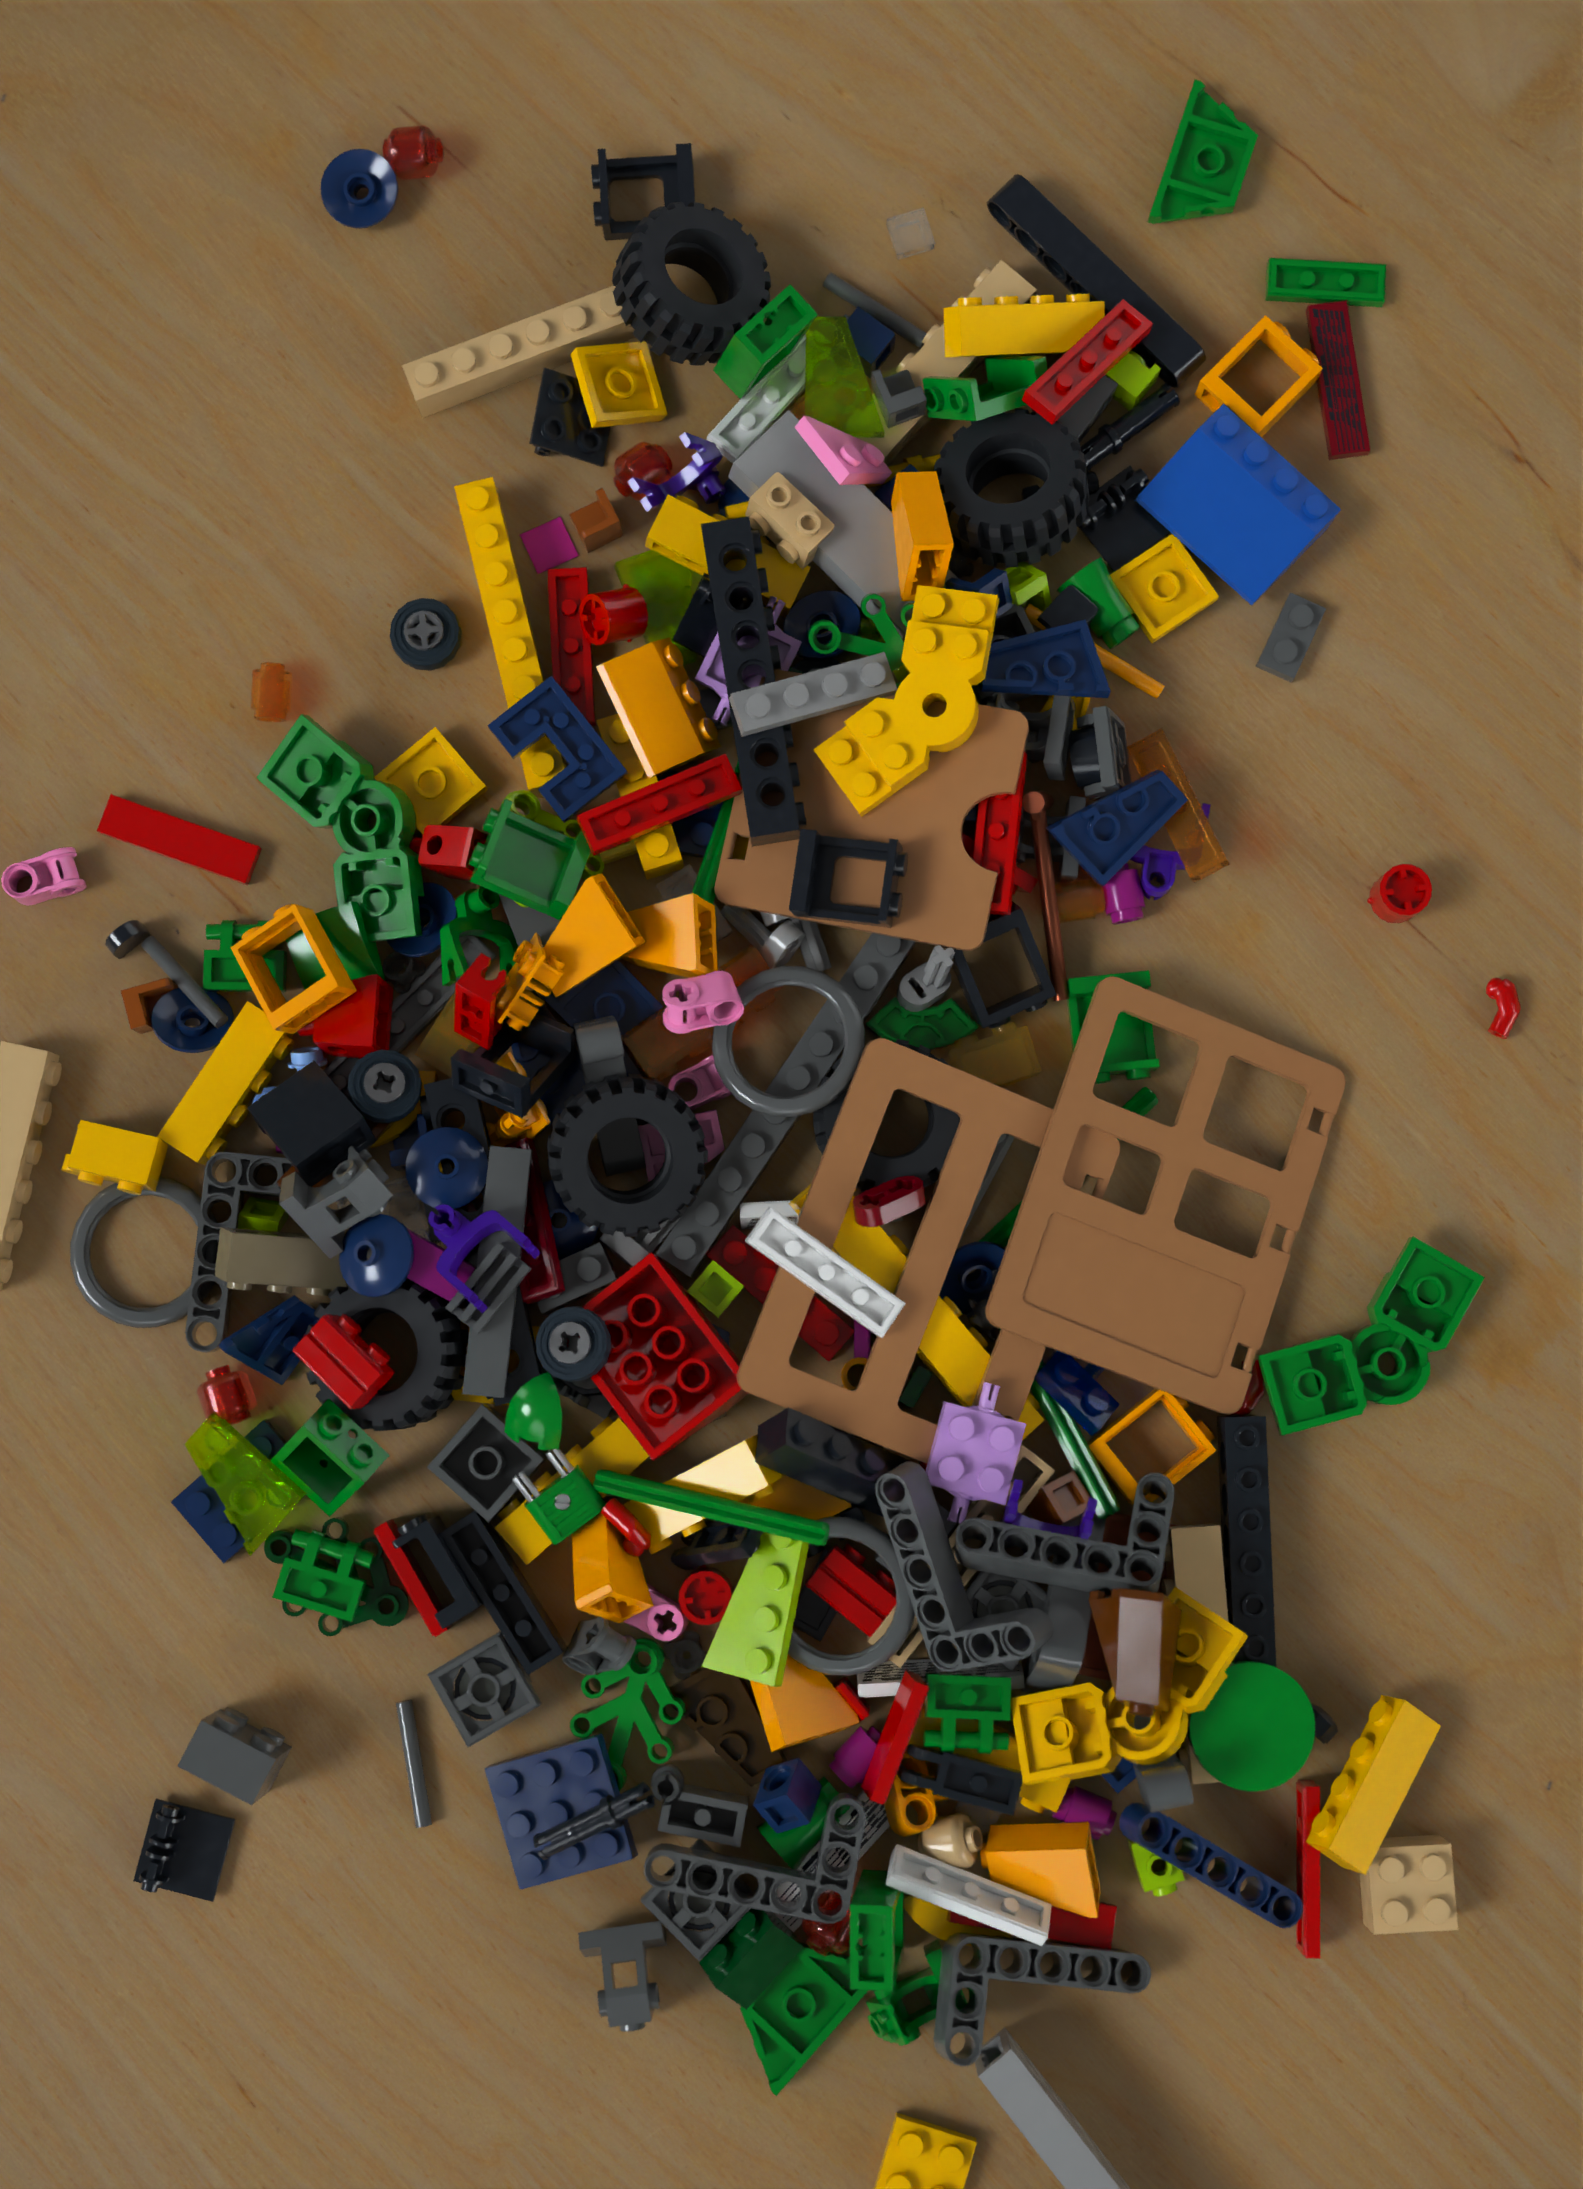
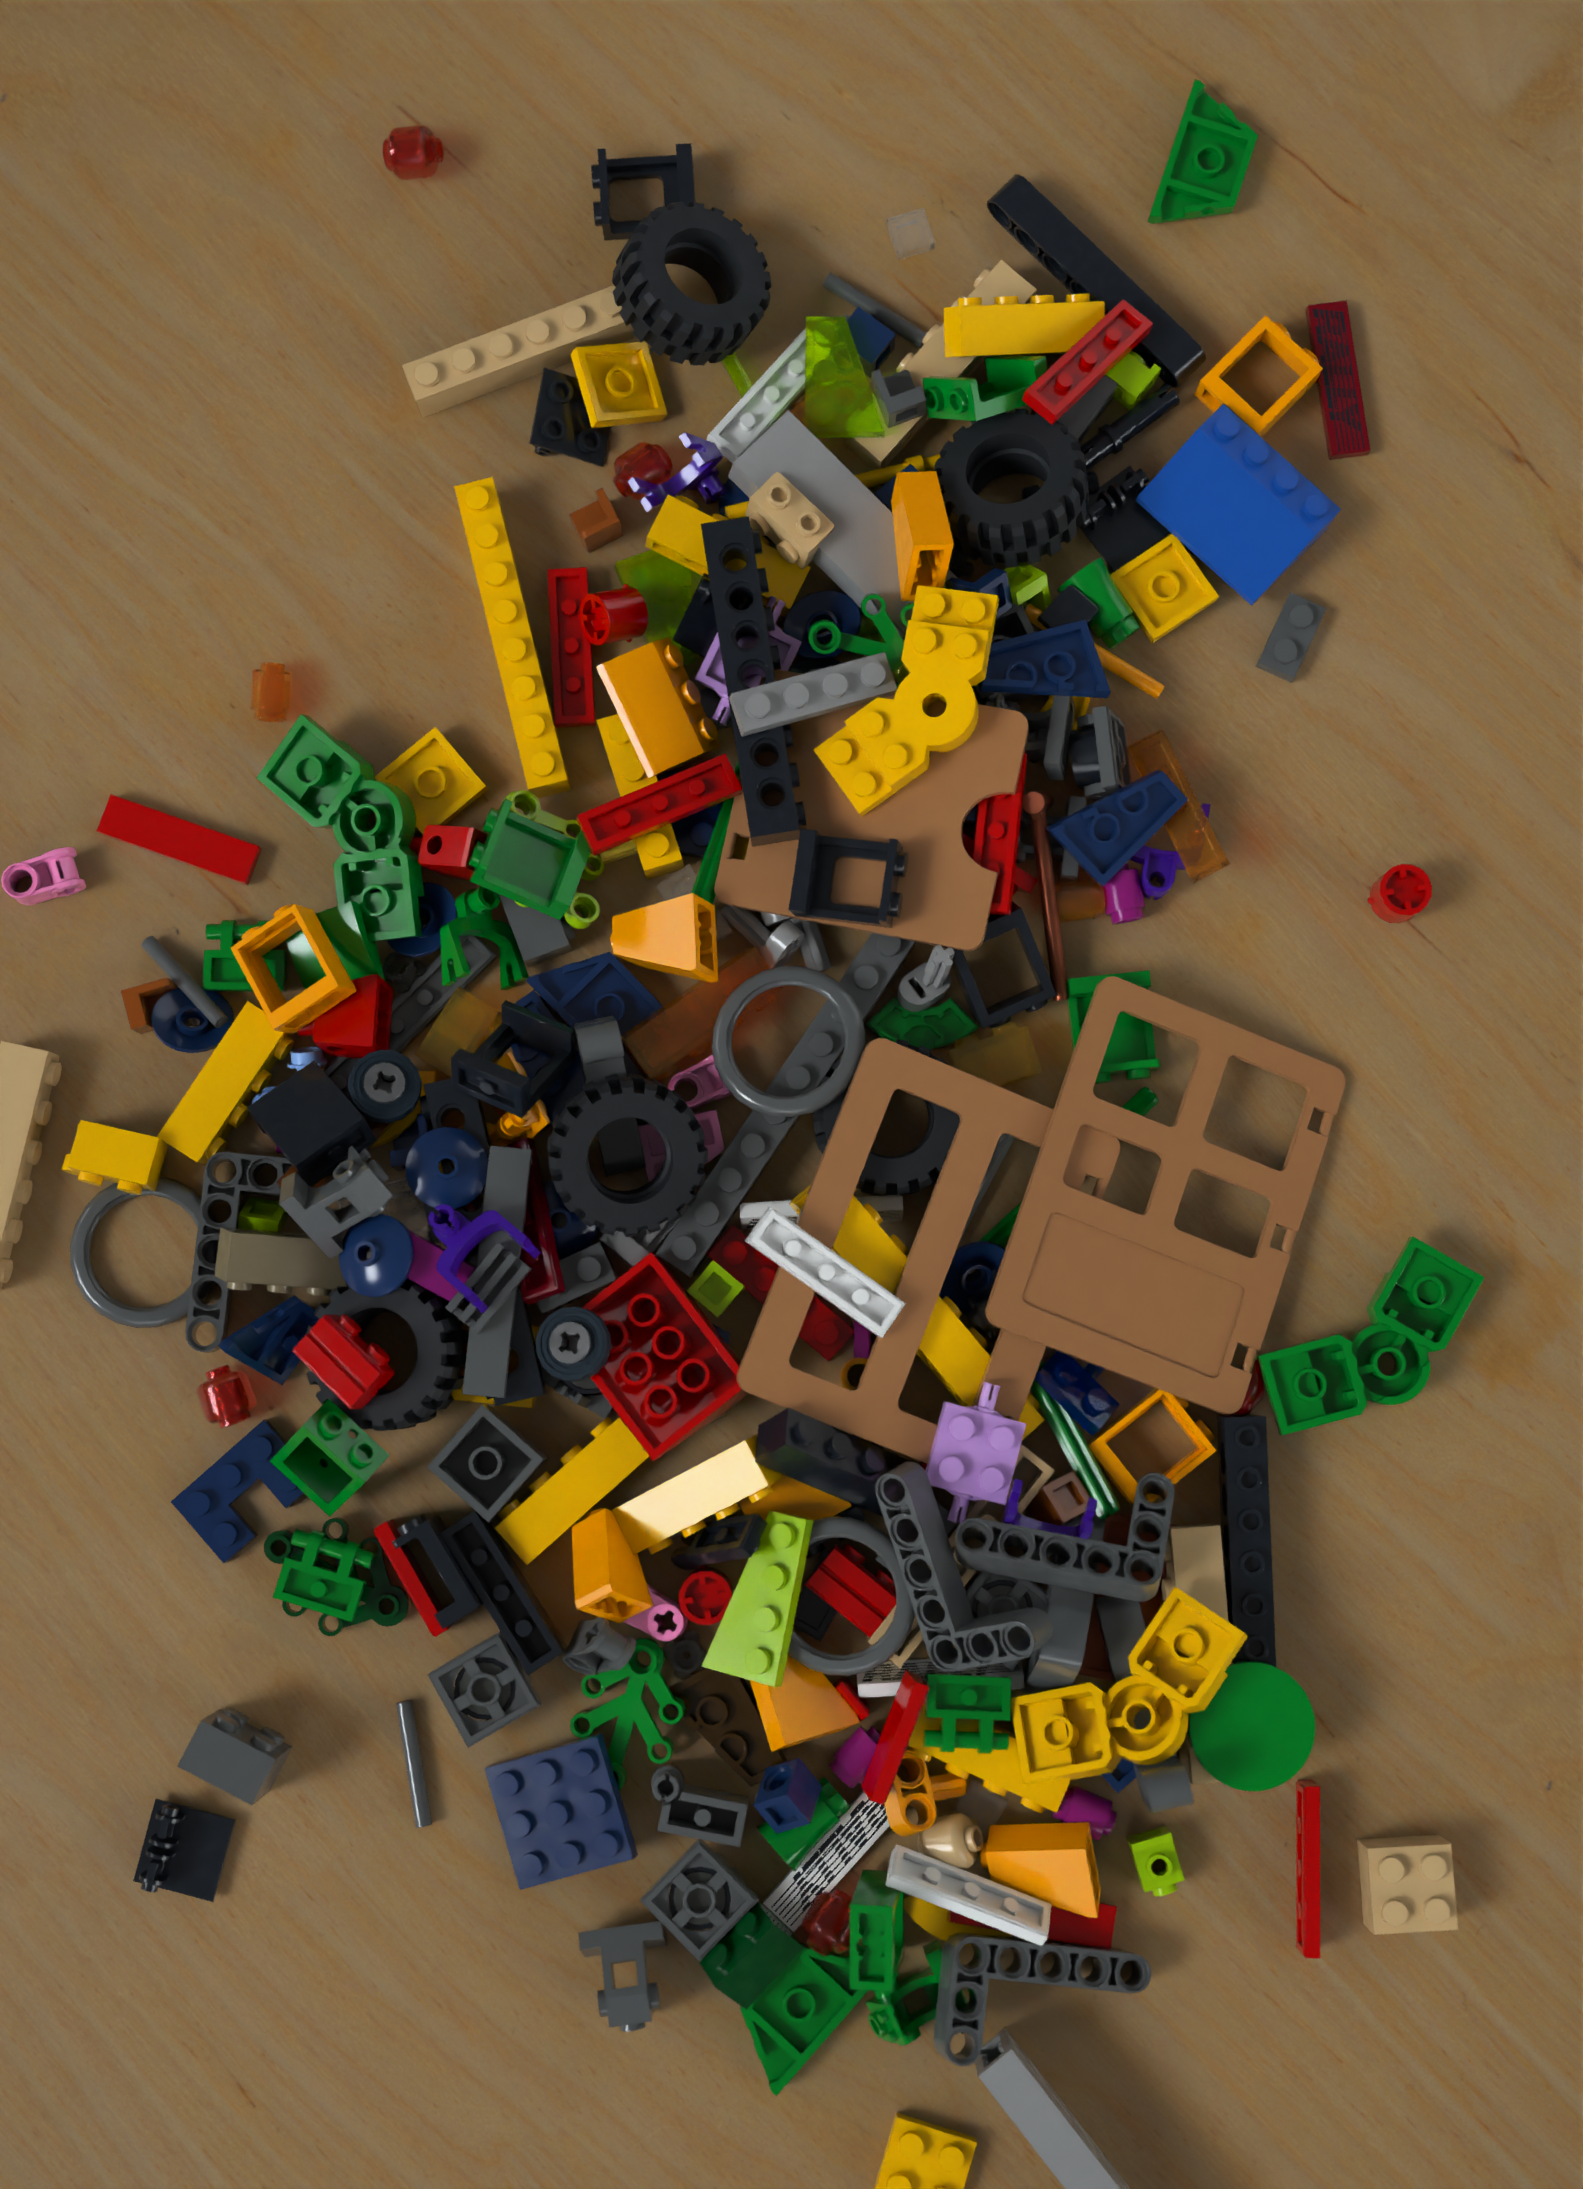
(126, 938): black tile -> none
(246, 1481): clear neon green wing -> none
(348, 175): dark blue dish -> none
(421, 620): black wheel -> none
(477, 1003): red hinge -> none
(529, 964): light orange hinge -> none
(536, 1413): green brick -> none
(549, 545): dark pink sticker -> none
(563, 1503): green piece -> none
(590, 761): dark blue plate -> none
(591, 934): light orange slope -> none
(608, 1814): black pin -> none
(636, 1534): red arm -> none
(704, 1000): bright pink piece -> none
(712, 1507): green axle -> none
(763, 346): green window -> none
(771, 1876): dark grey beam -> none
(844, 456): bright pink wing -> none
(888, 1201): dark red beam -> none
(915, 1386): dark green tile -> none
(967, 1779): black hinge -> none
(1138, 1645): reddish brown slope -> none
(1227, 1871): dark blue beam -> none
(1324, 1724): black tile -> none
(1325, 282): green tile -> none
(1373, 1783): yellow brick -> none
(1507, 1003): red arm -> none

